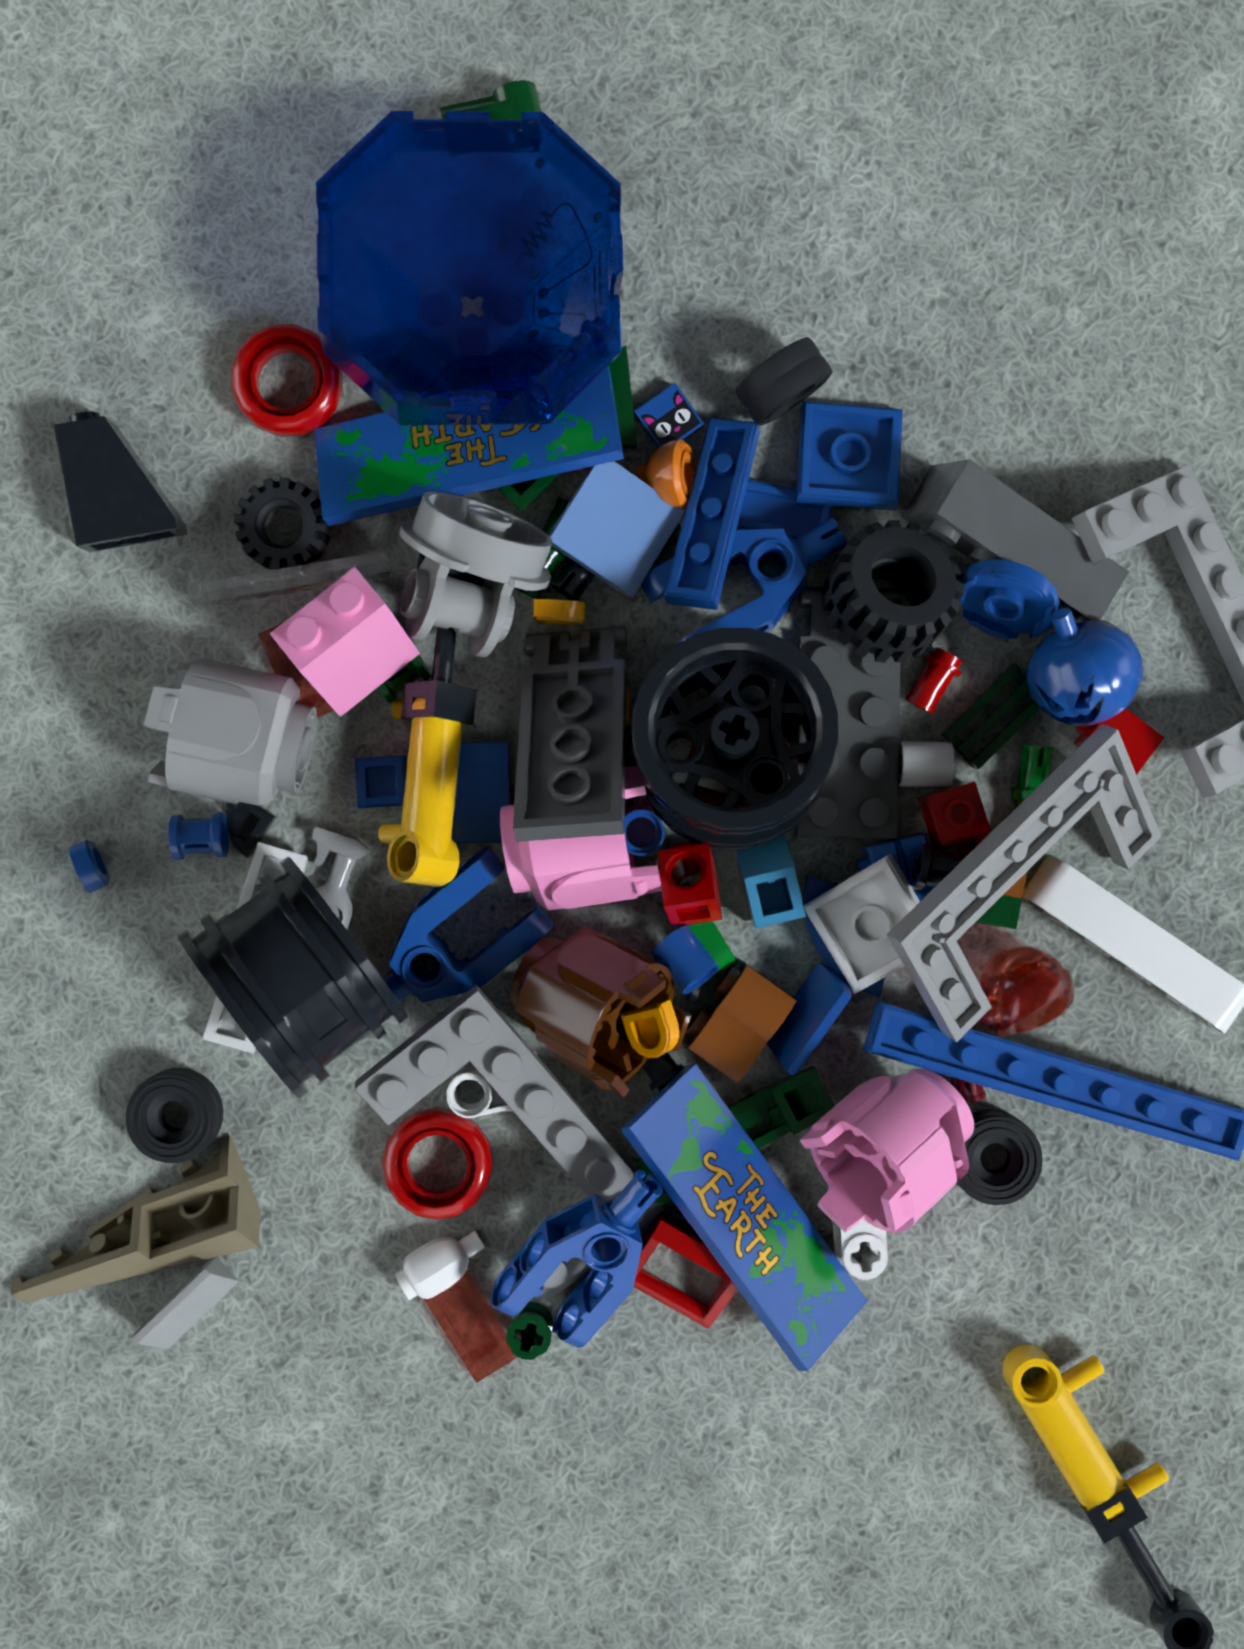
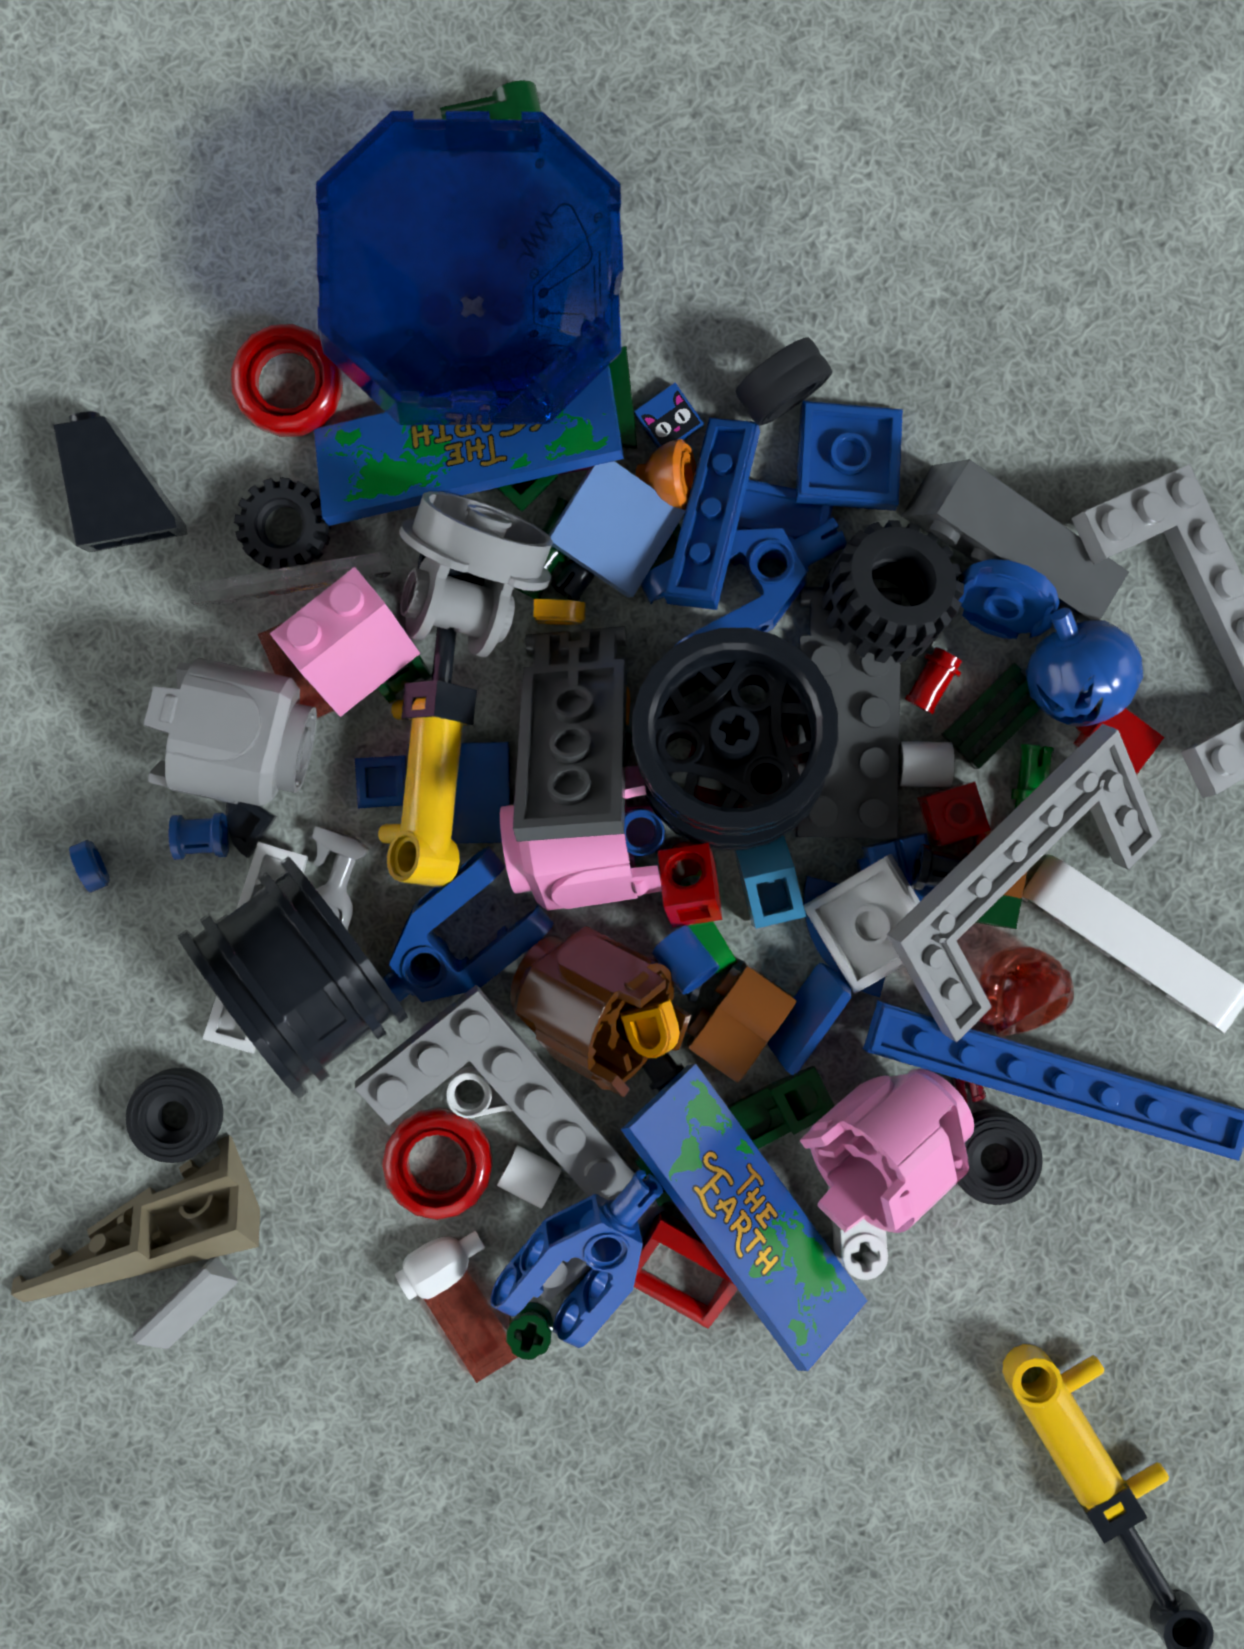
(529, 1177): none -> white beam

